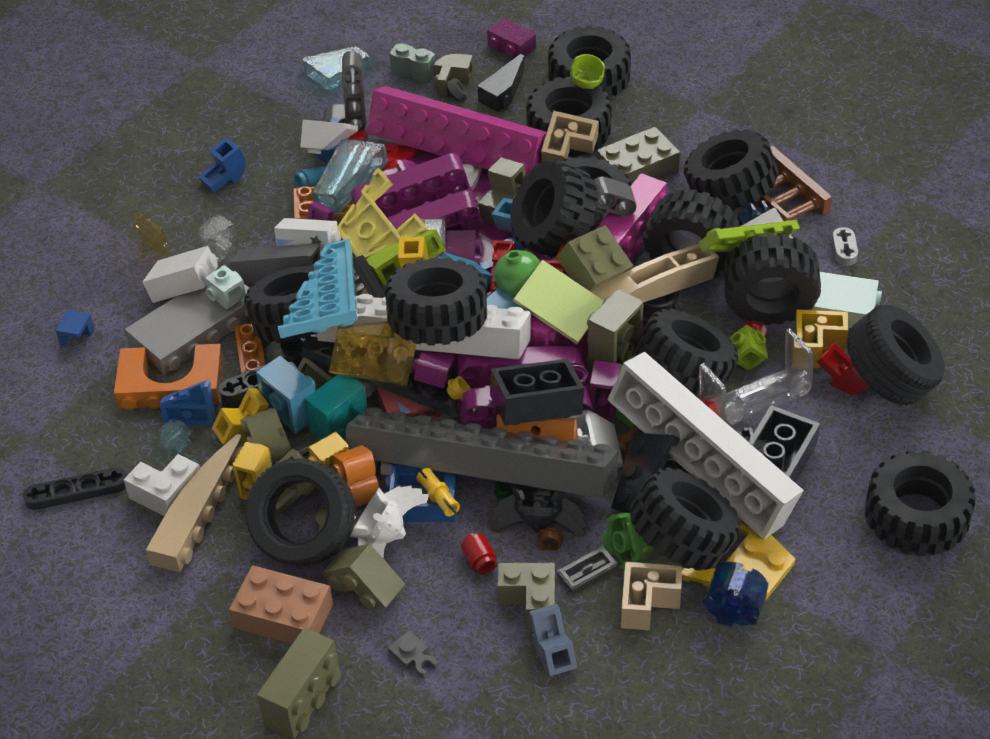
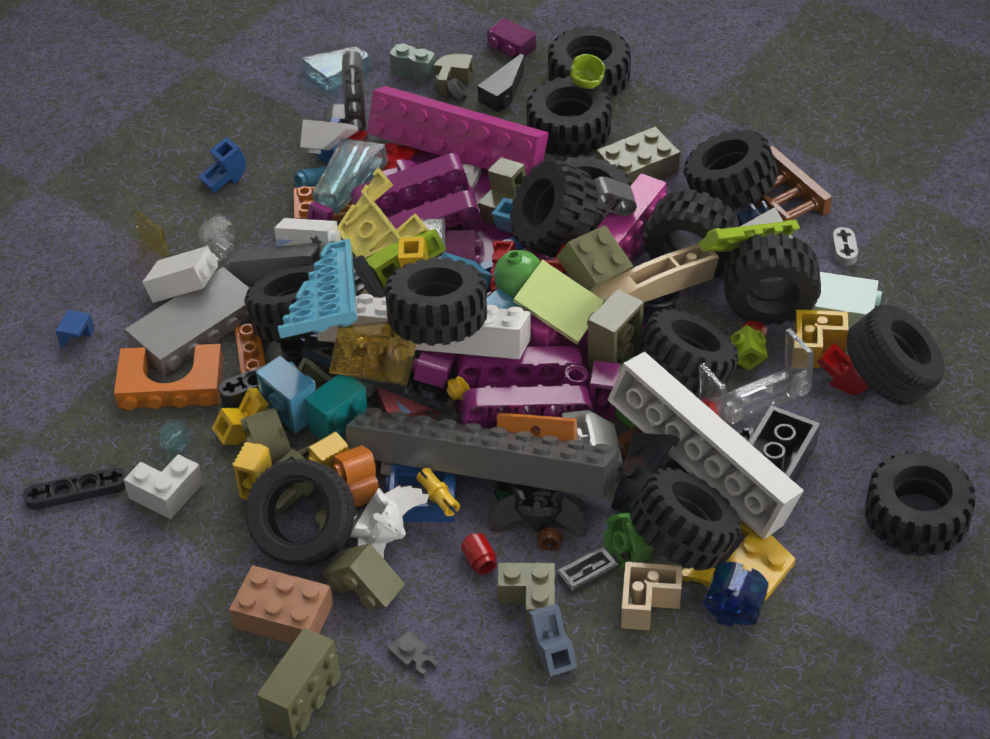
(190, 405): blue wing -> none
(192, 509): tan slope -> none
(225, 287): light aqua brick -> none
(536, 391): black brick -> none
(569, 133): tan brick -> none

